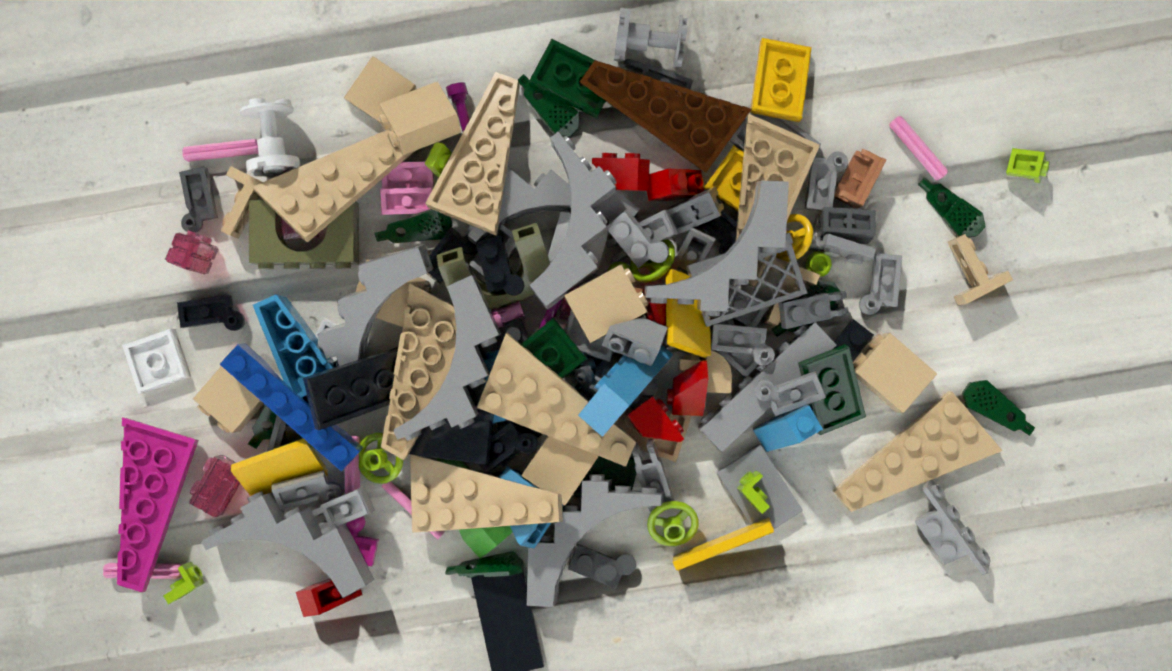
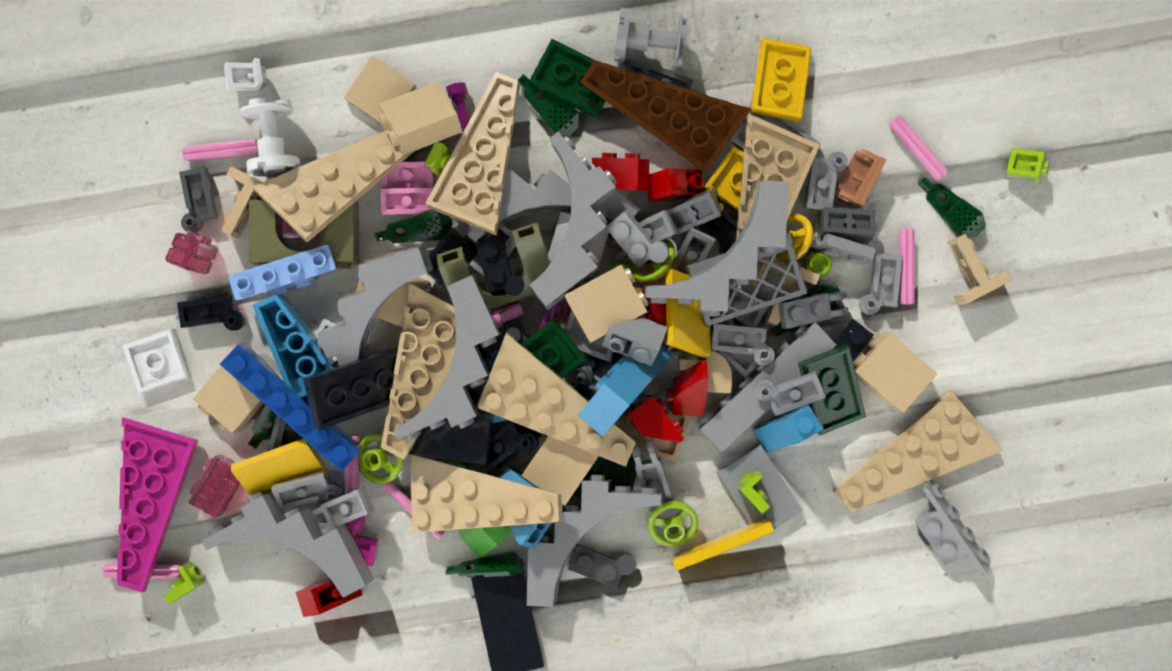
(244, 75): none -> white bracket
(283, 274): none -> light blue bracket
(907, 276): none -> bright pink axle
(999, 409): dark green piece -> none

